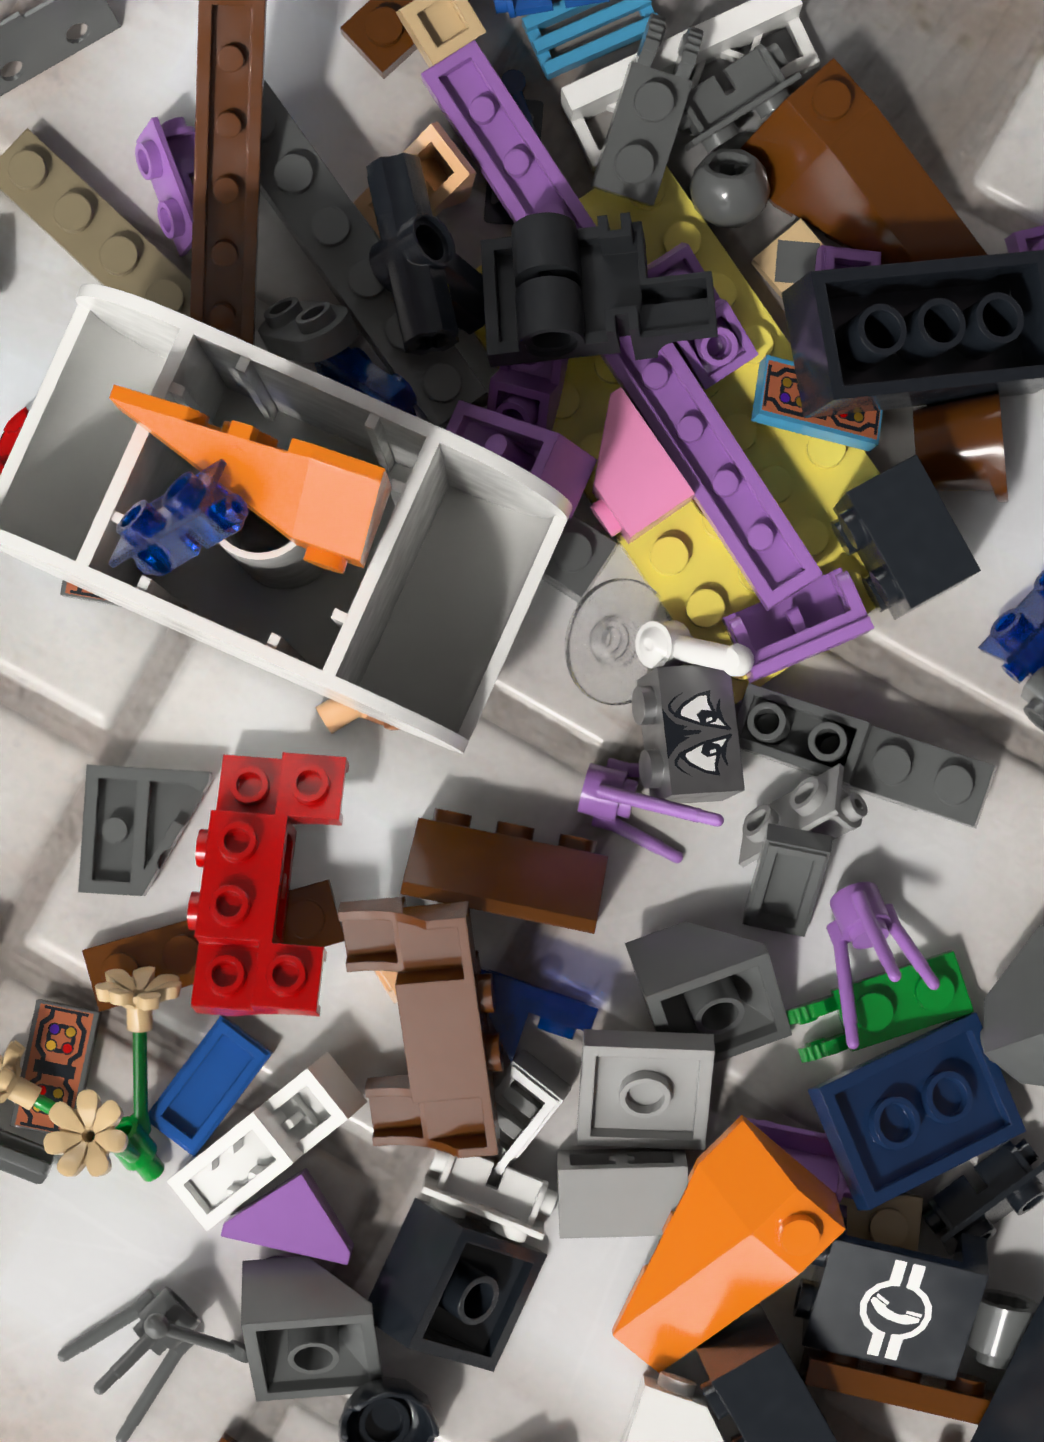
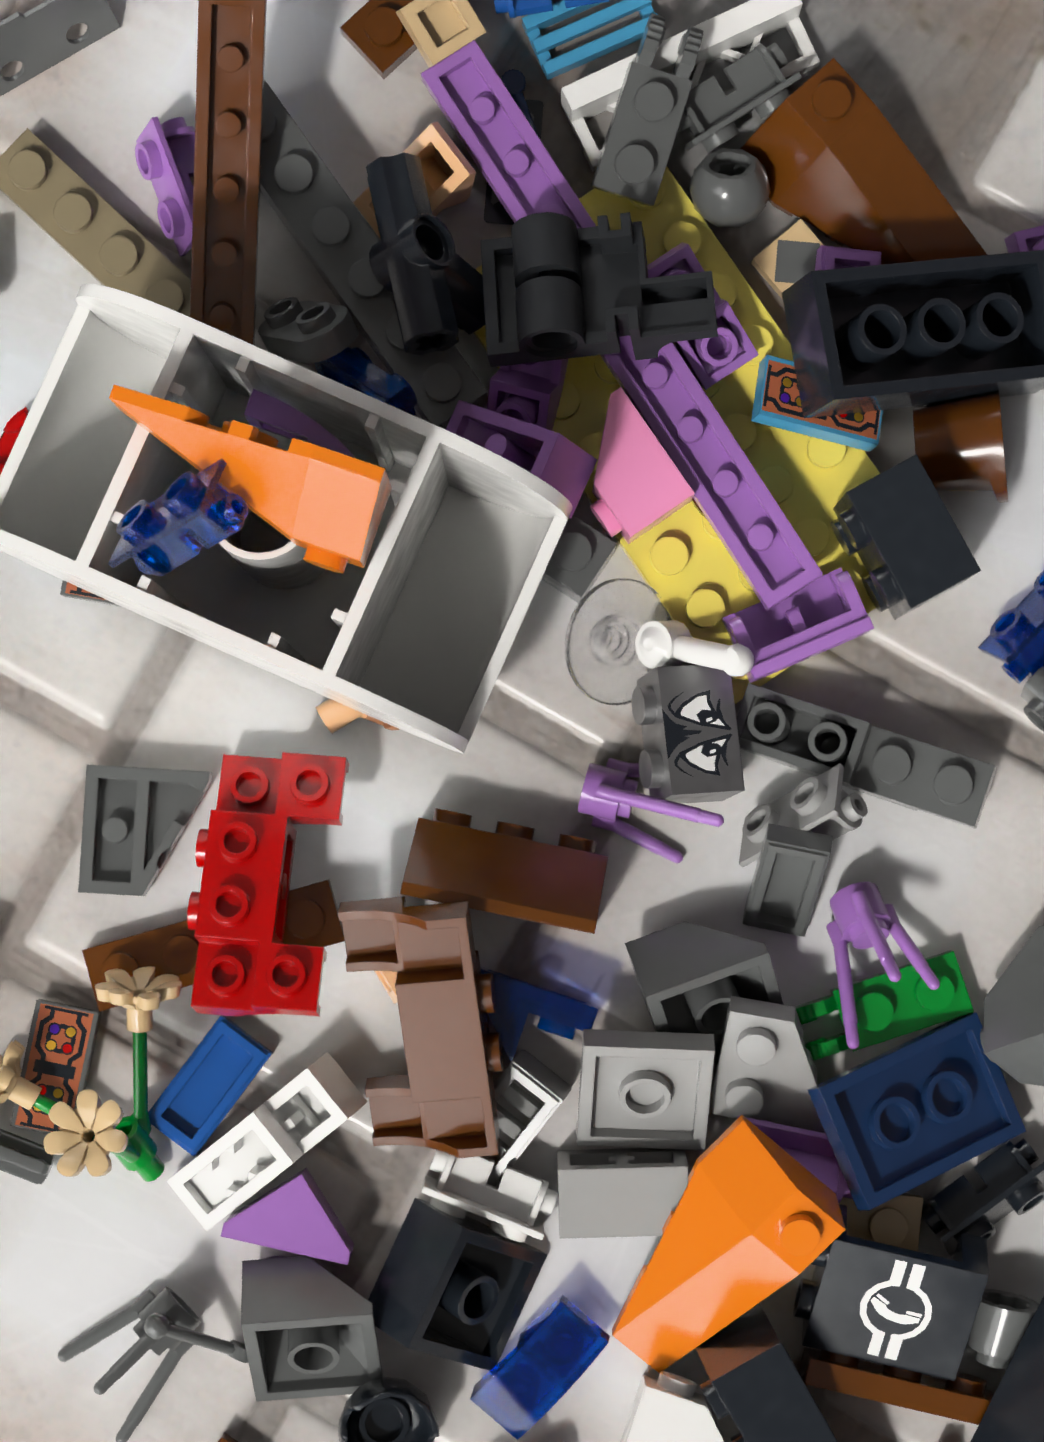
(284, 420): none -> medium lavender slope
(541, 1367): none -> clear blue slope
(764, 1066): none -> light grey wing

